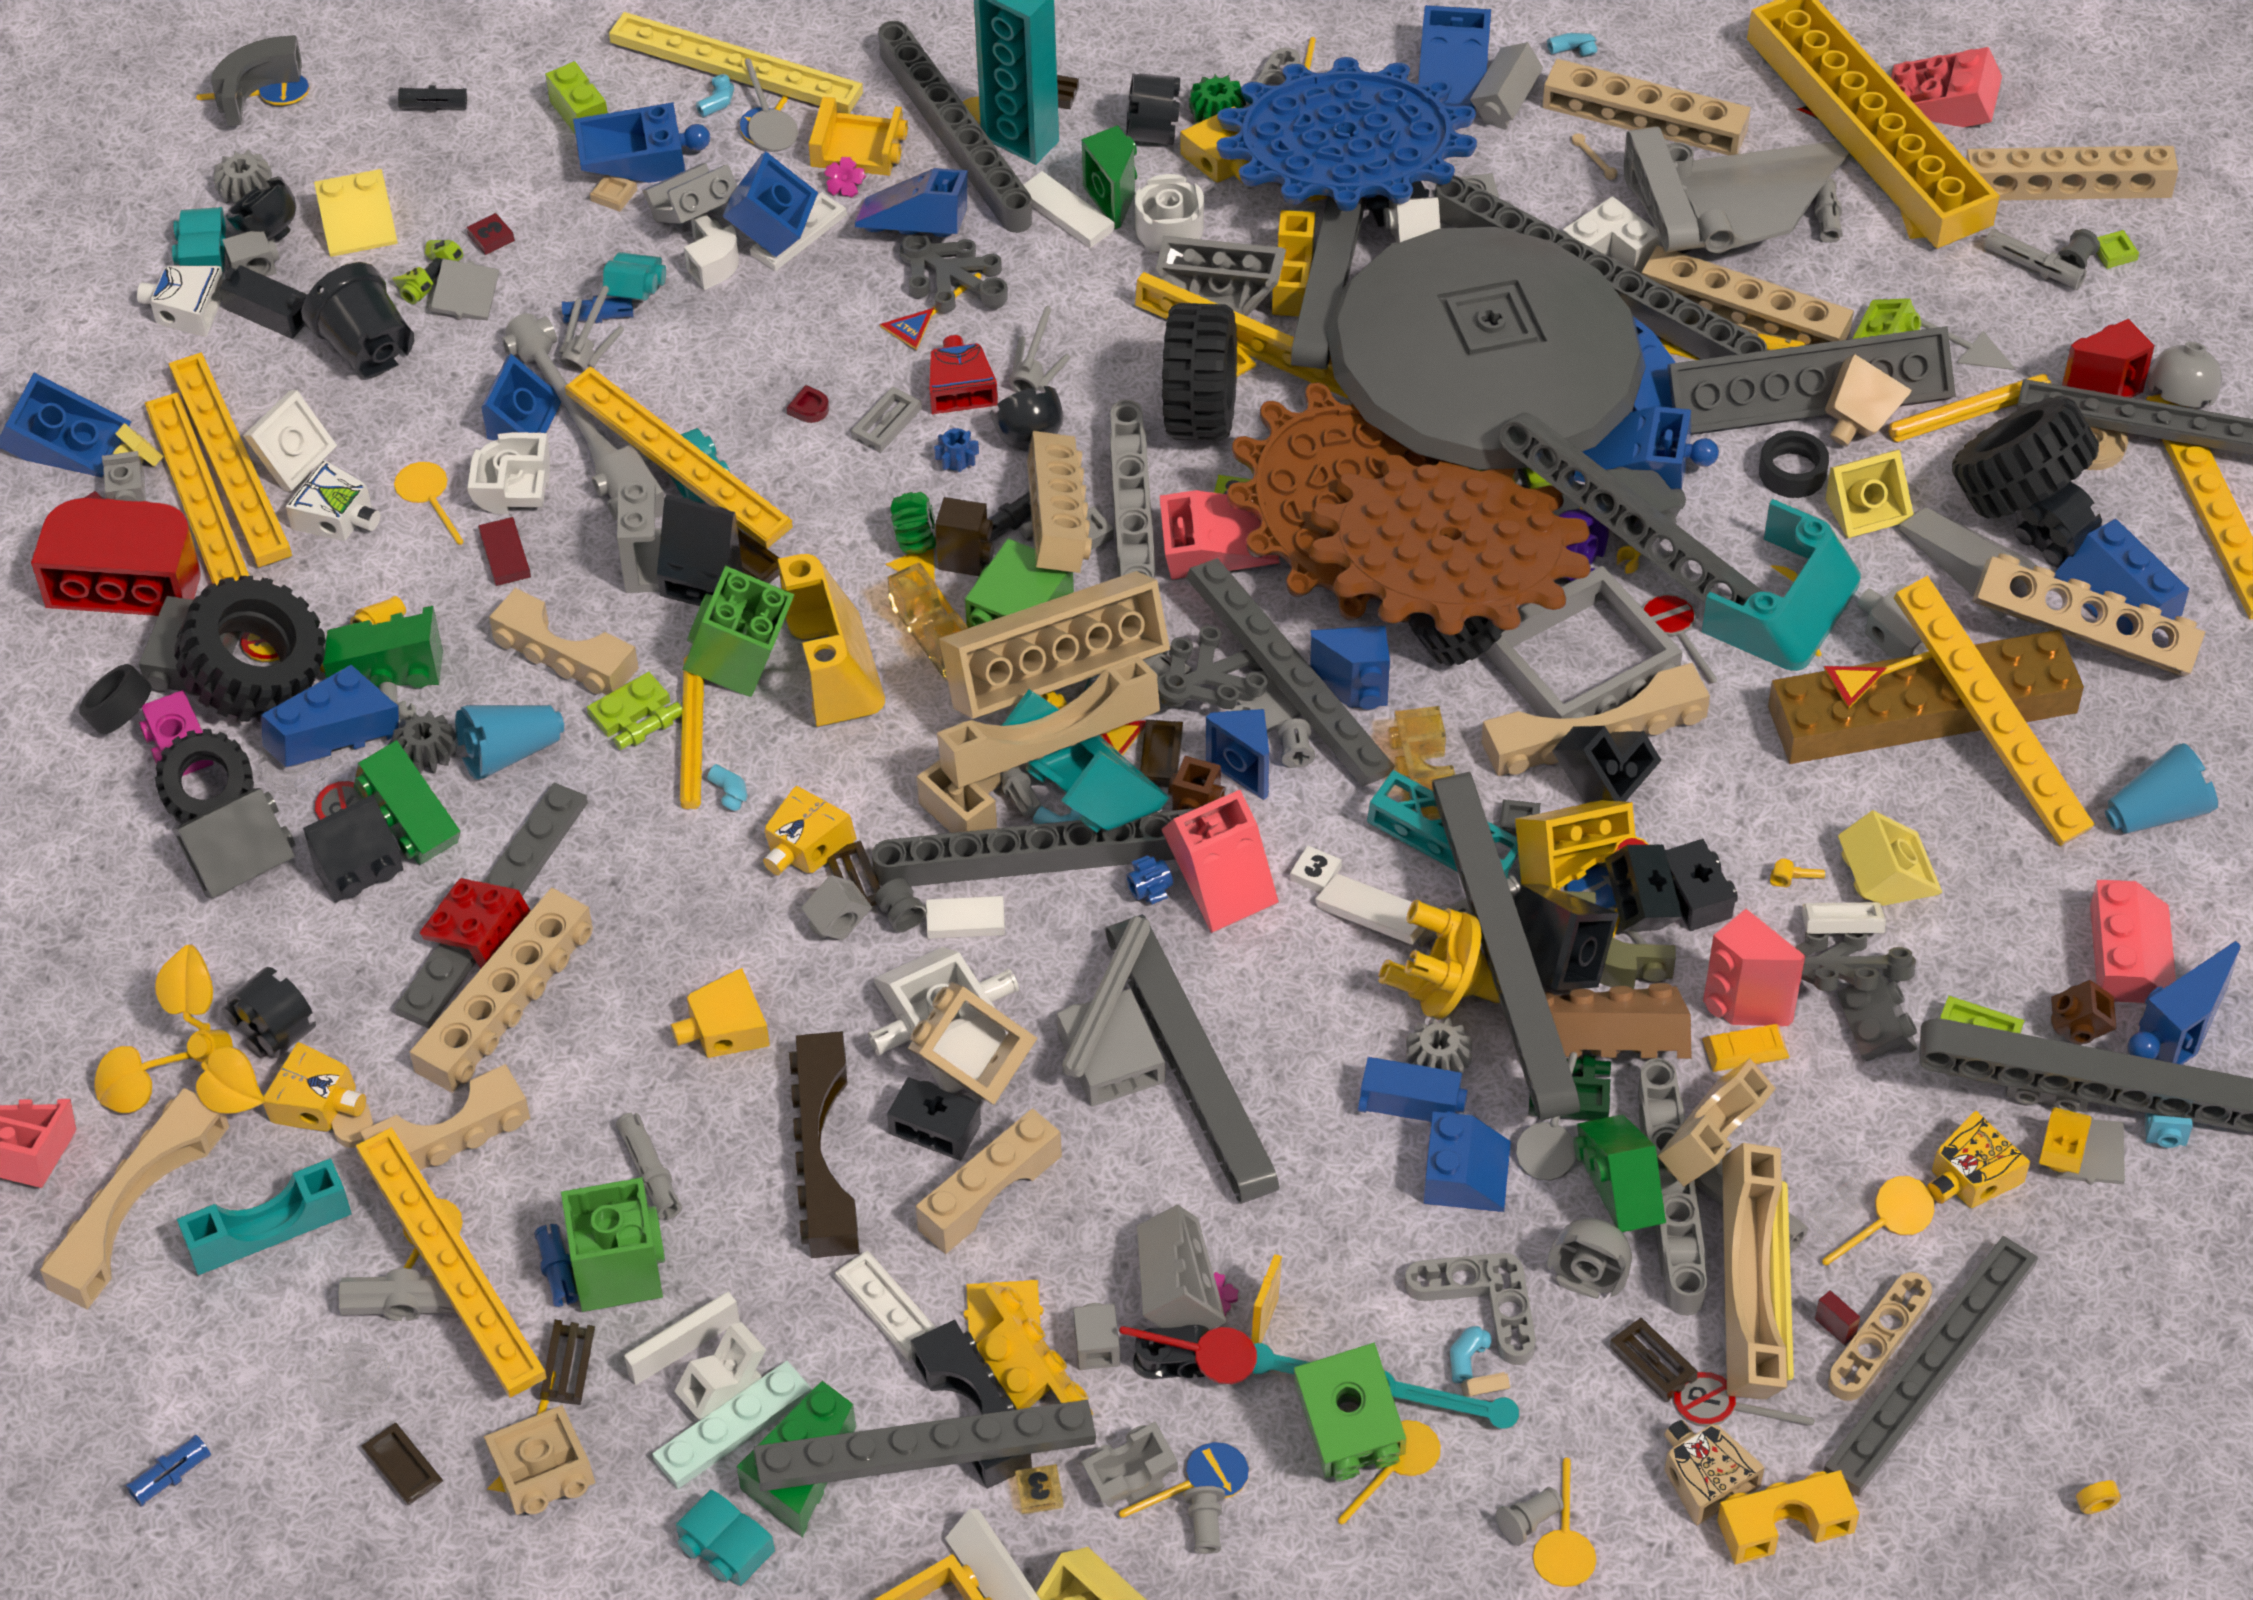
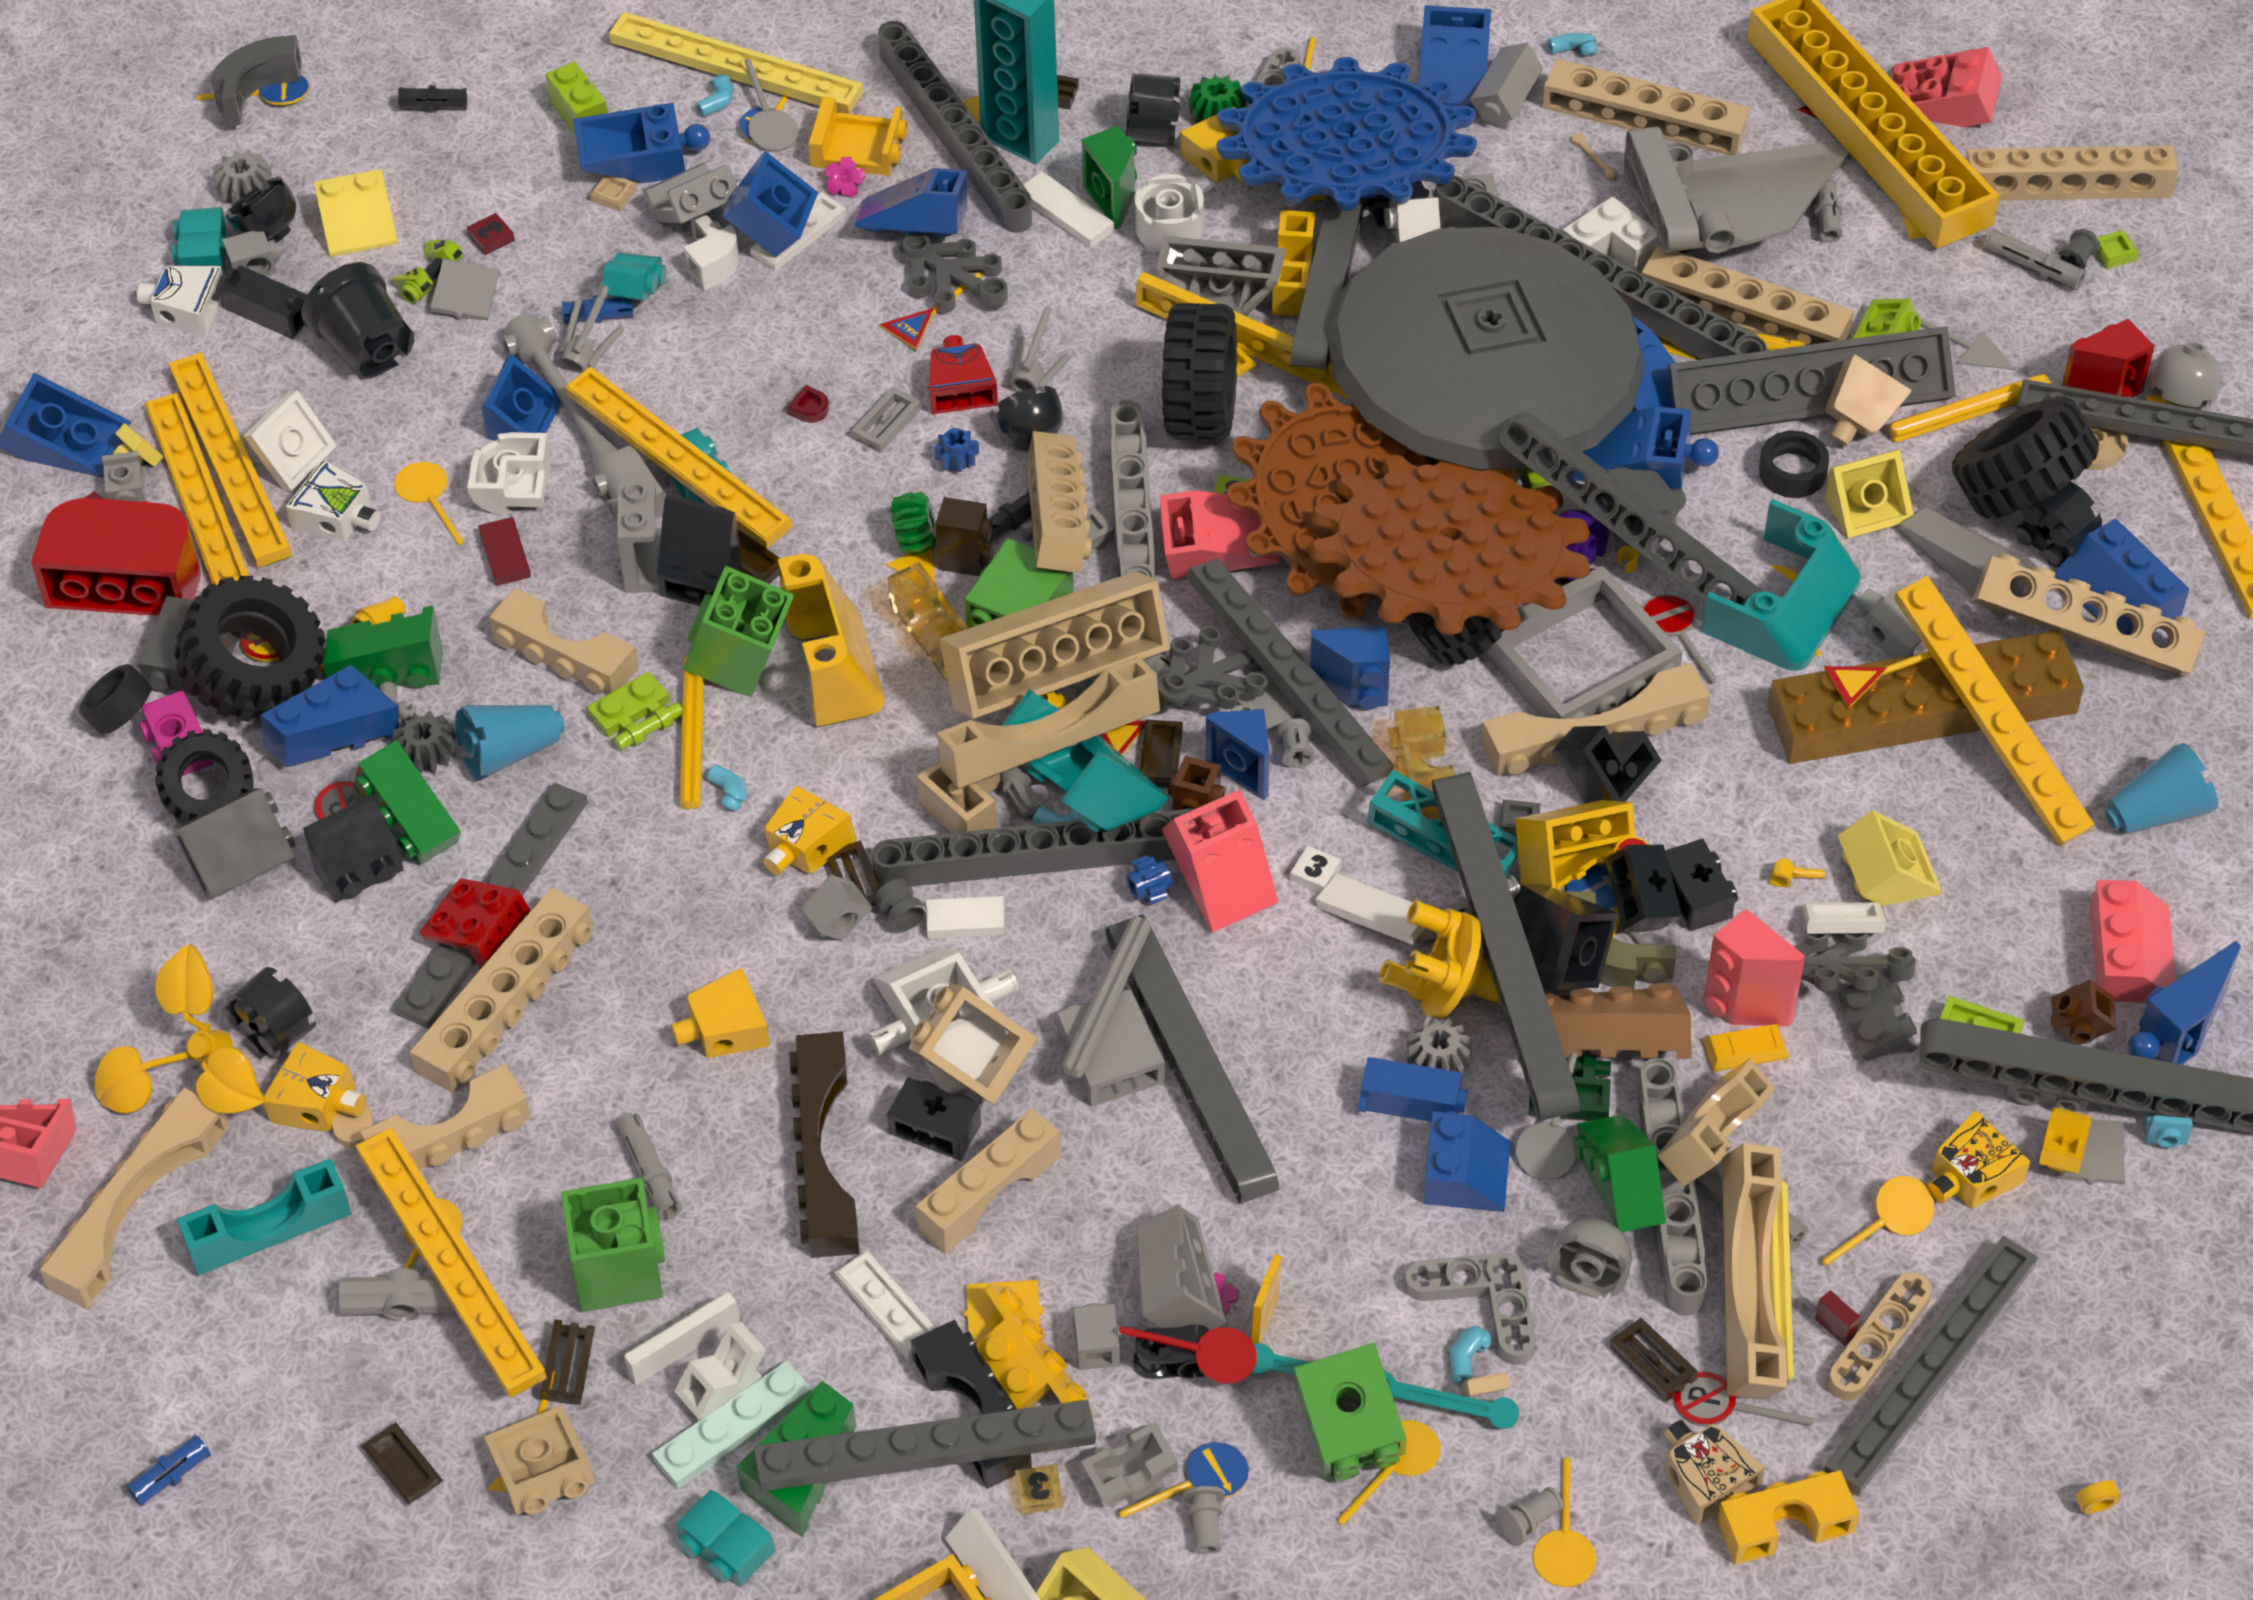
(556, 1265): blue pin -> none

